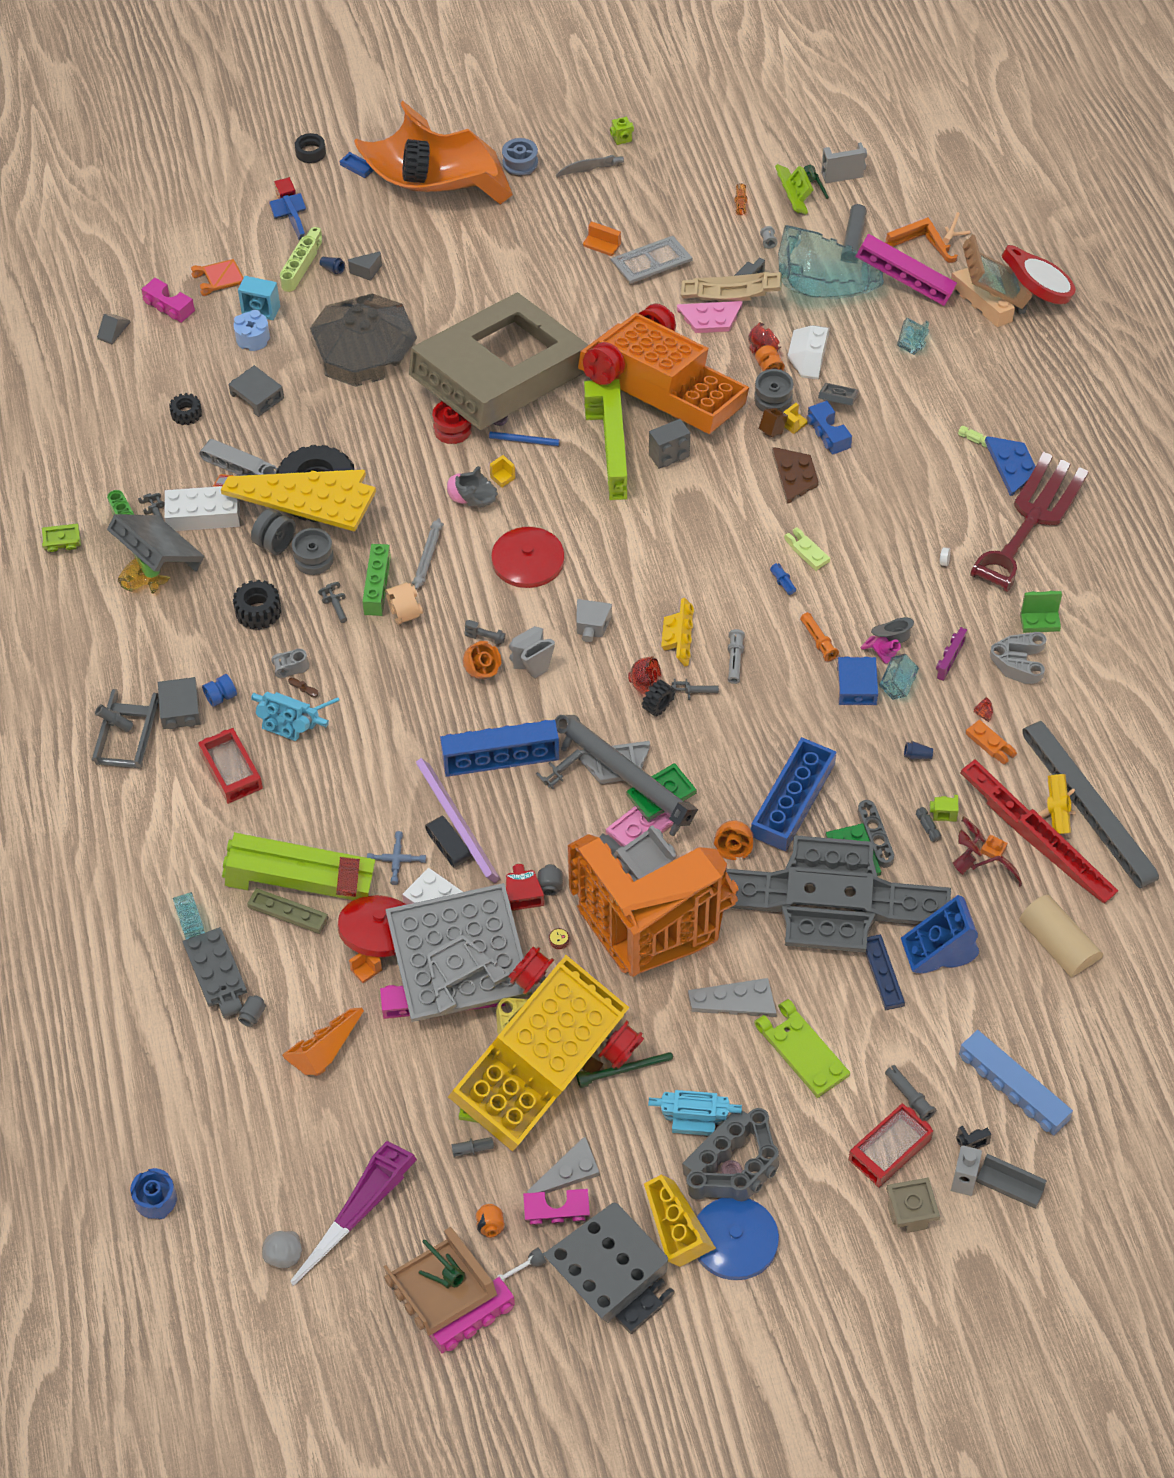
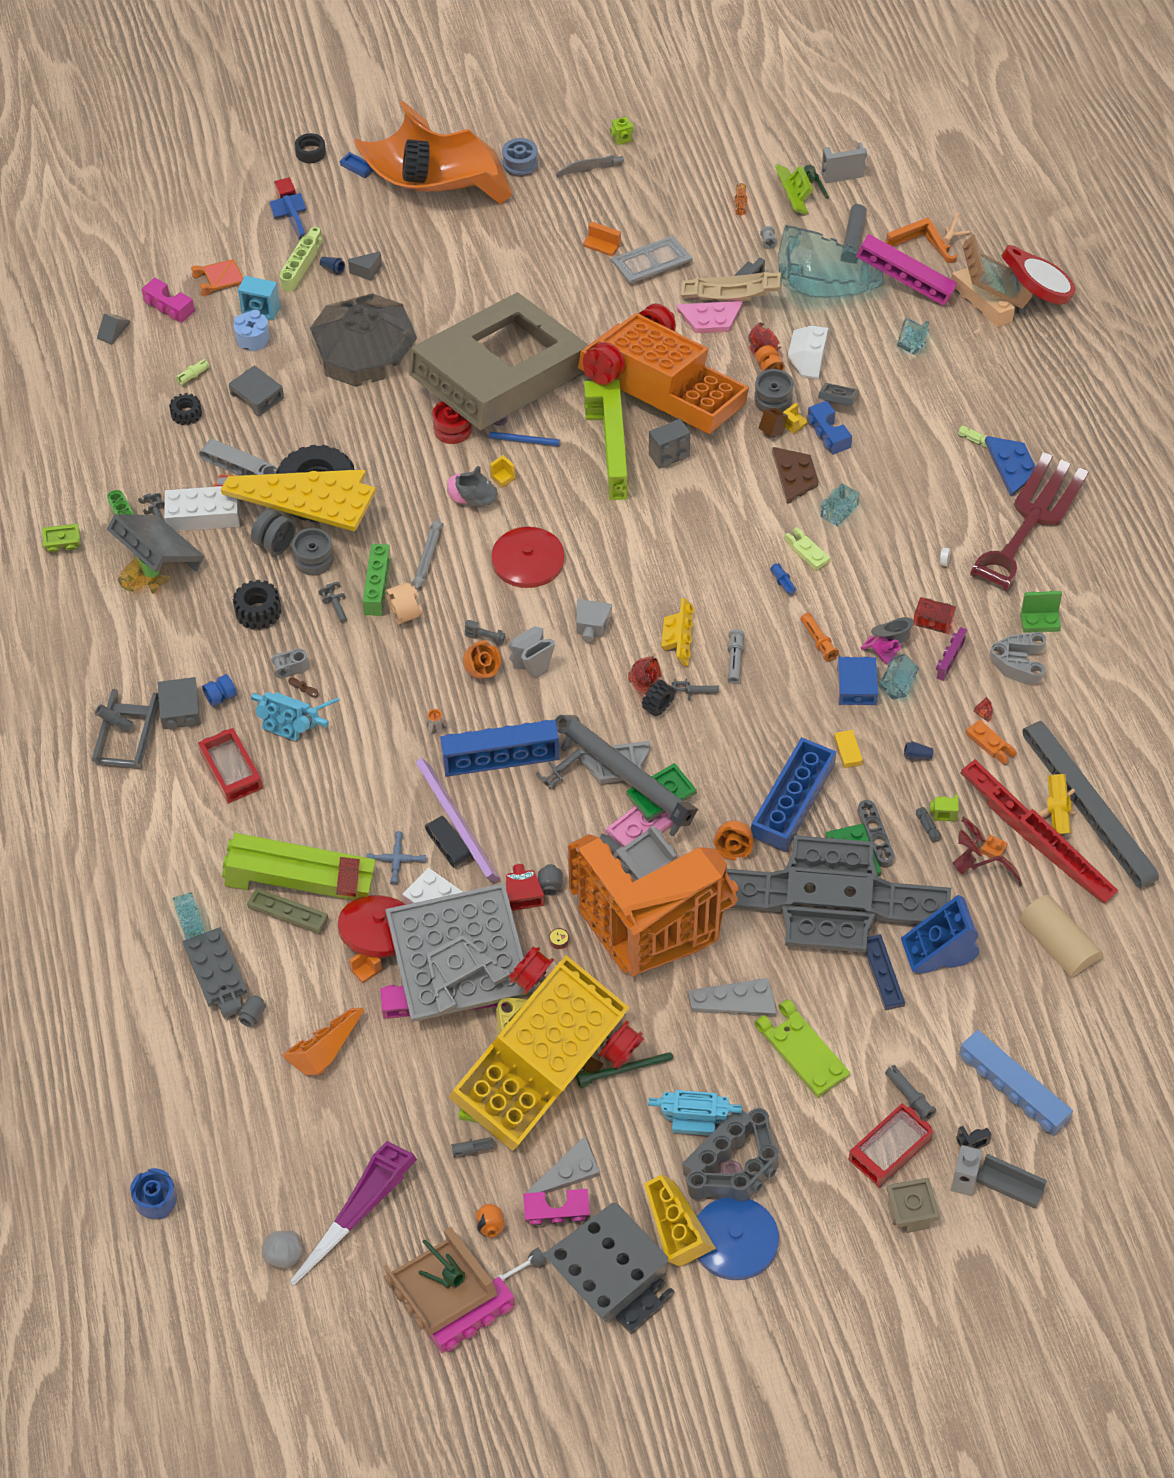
(192, 372): none -> yellowish green pin
(435, 718): none -> piece
(839, 504): none -> clear light blue brick
(848, 748): none -> yellow tile
(934, 615): none -> clear red brick

